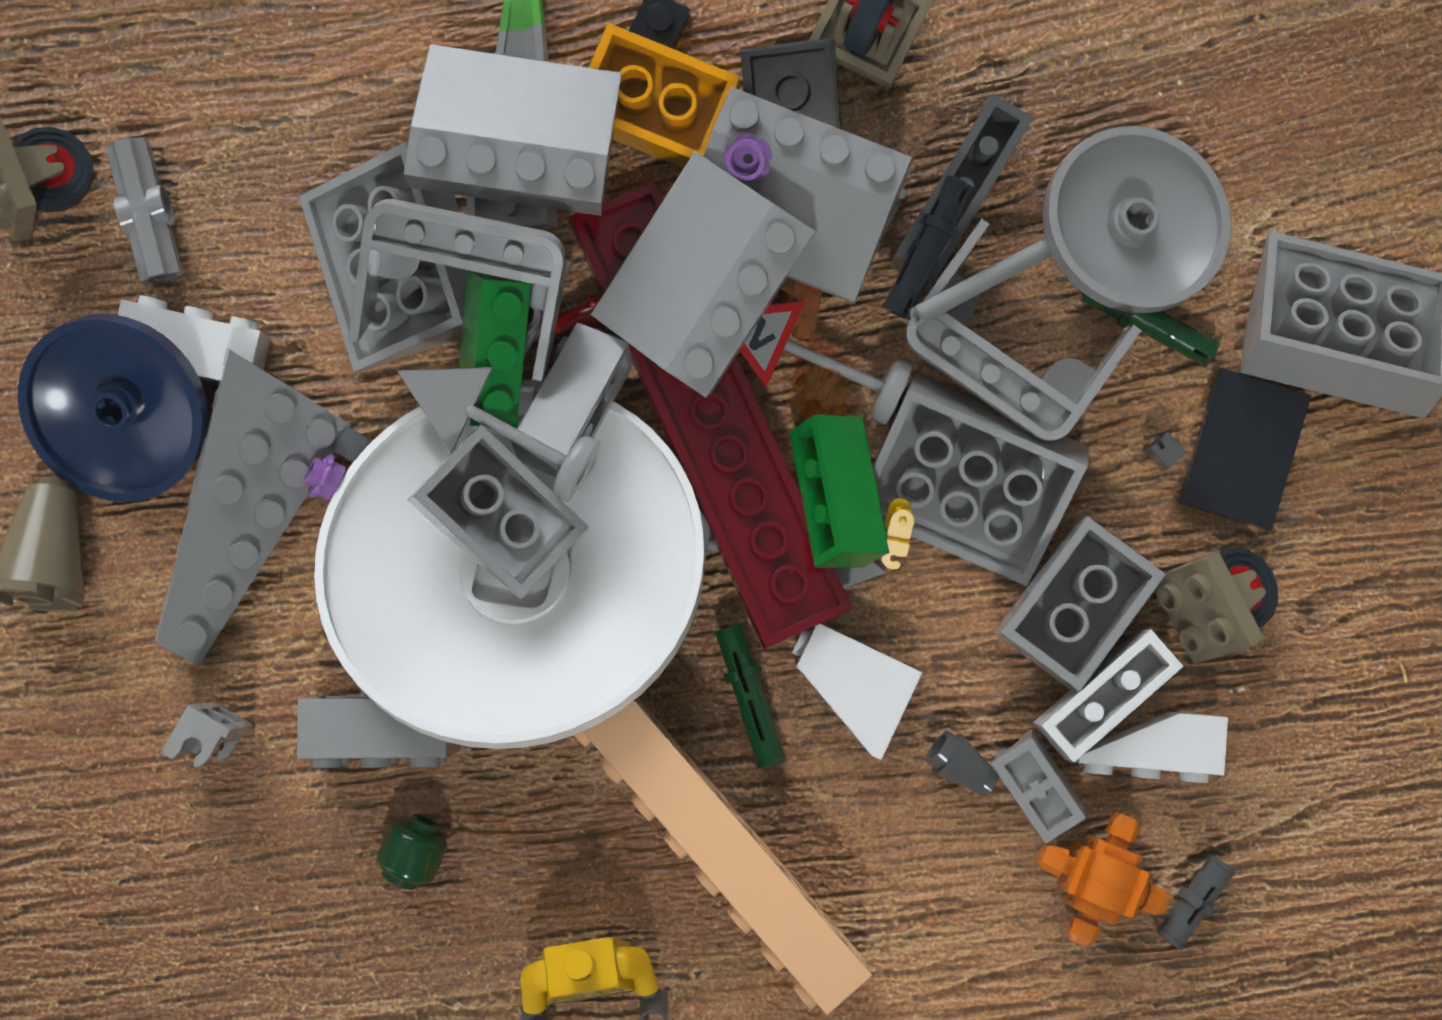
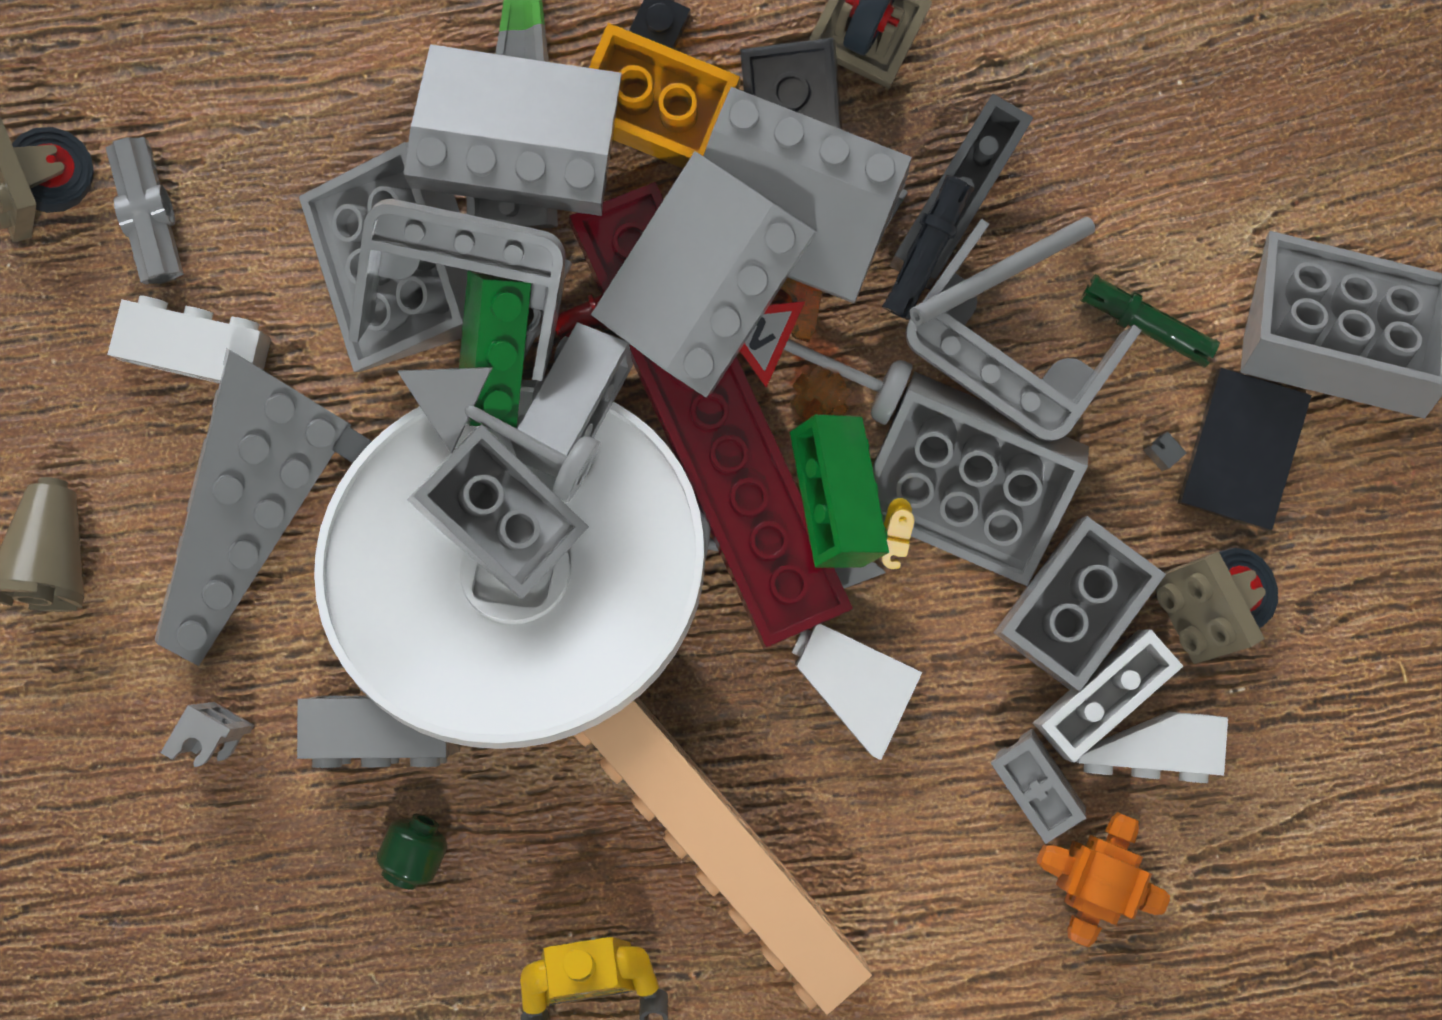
(113, 407): dark blue dish -> none
(323, 477): medium lavender plate -> none
(739, 167): medium lavender plate -> none
(766, 748): dark green pin -> none
(961, 763): dark grey cone -> none
(1136, 219): light grey dish -> none
(1195, 901): dark grey pin -> none

